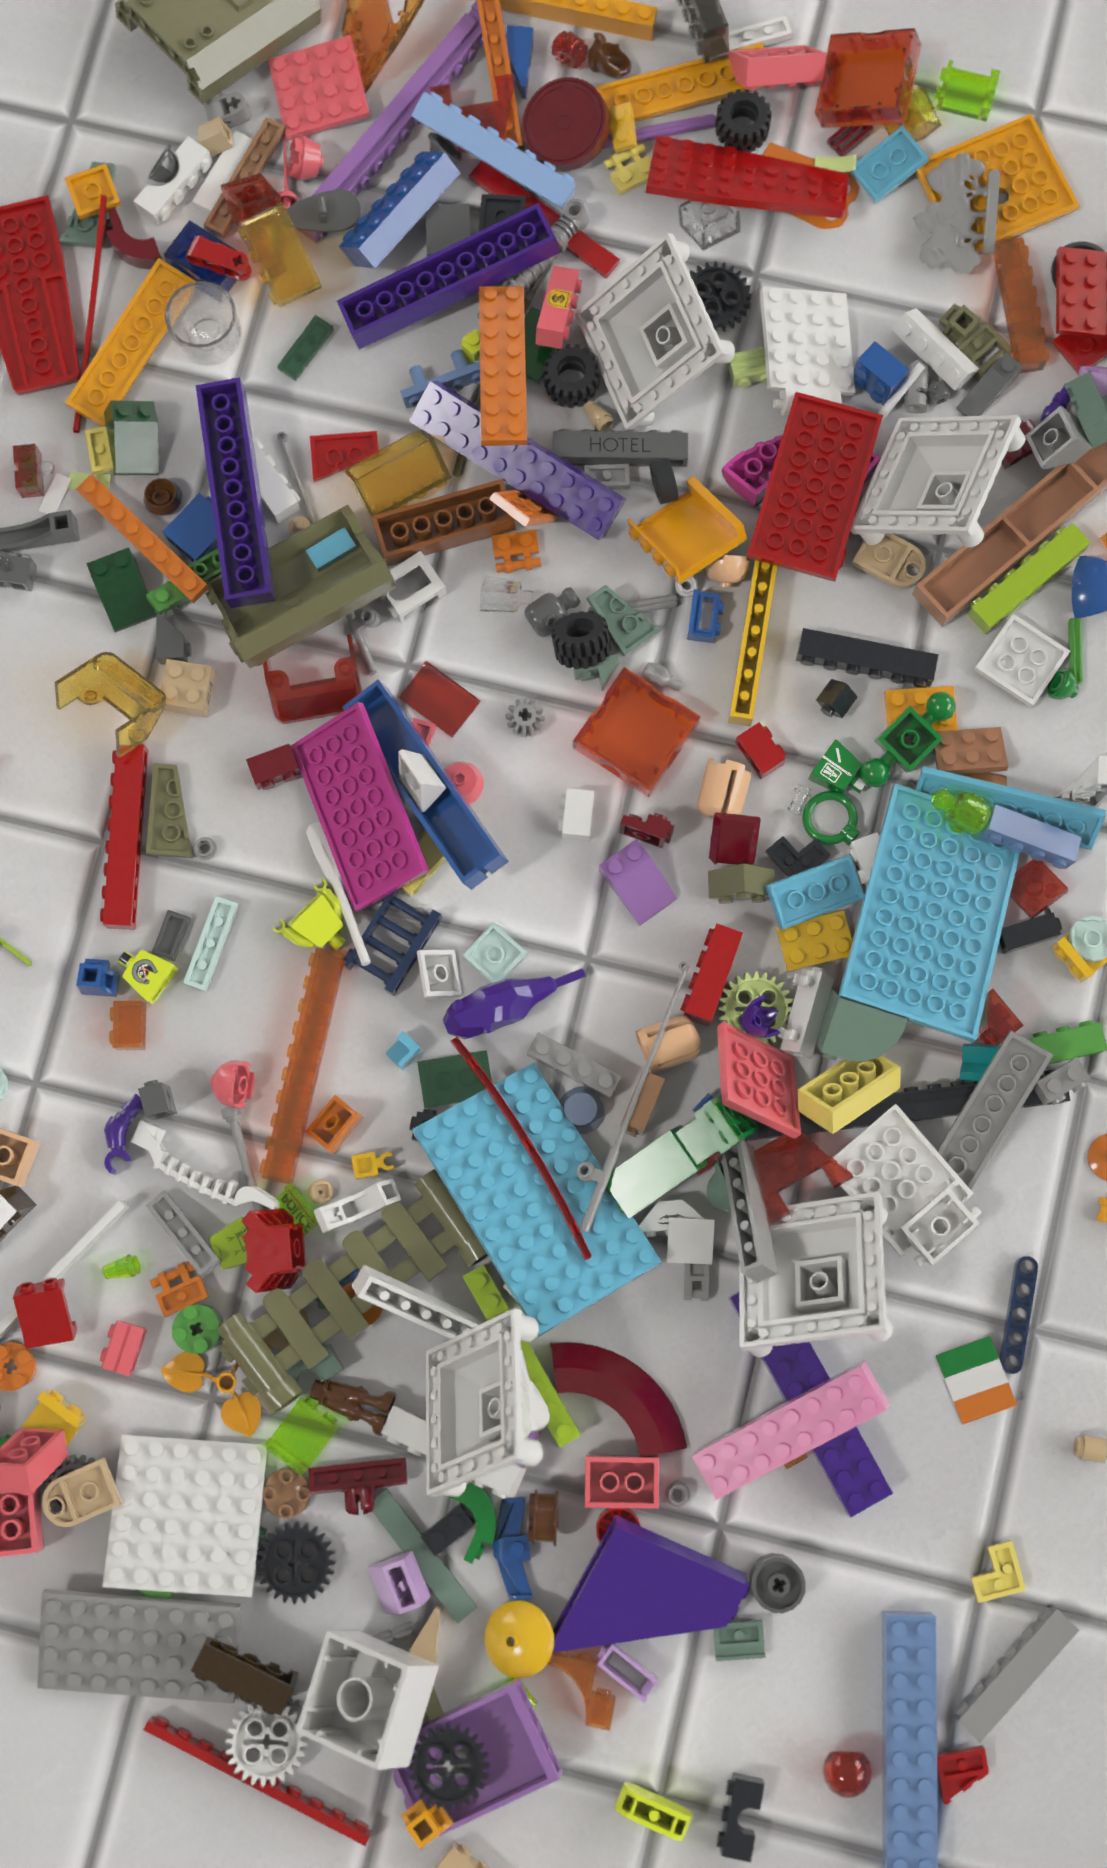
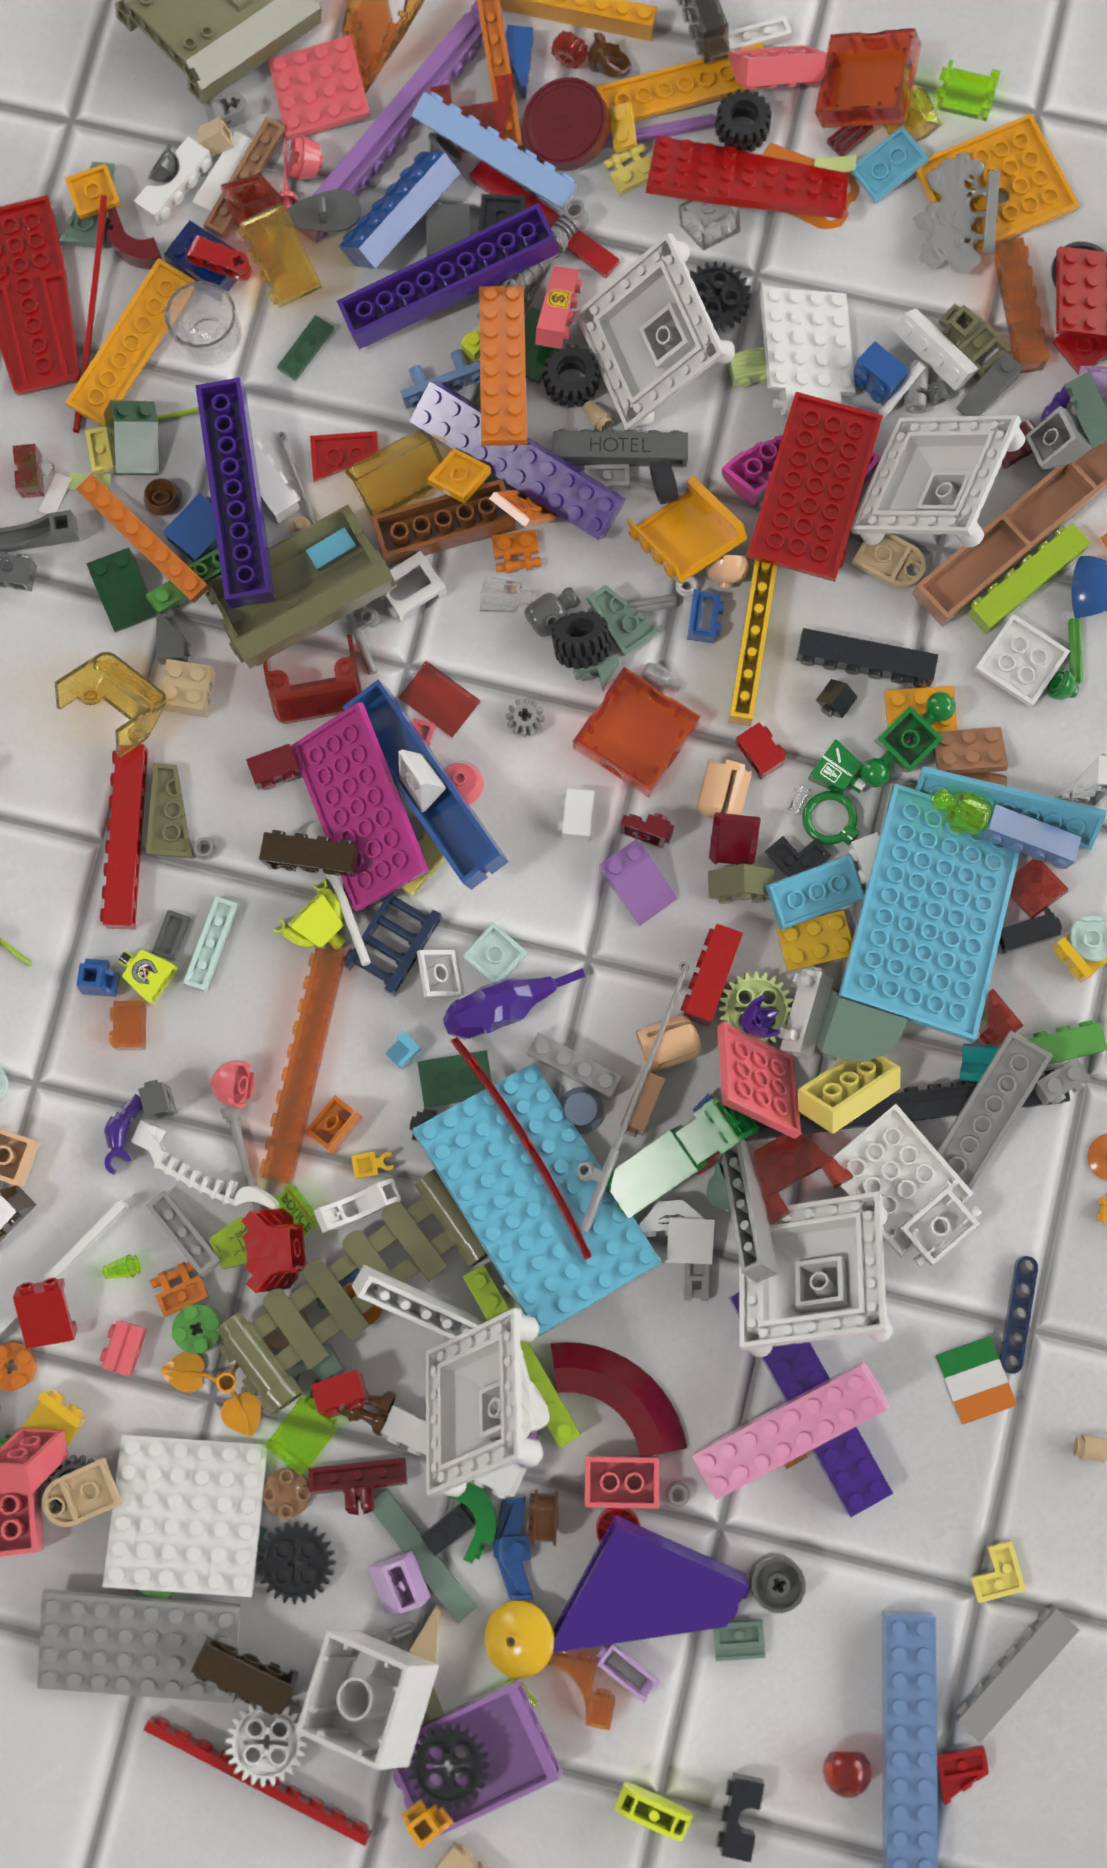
(178, 414): none -> lime axle
(309, 853): none -> dark brown wedge
(320, 1191): tan tile -> none
(340, 1393): none -> red brick
(459, 475): none -> light orange plate

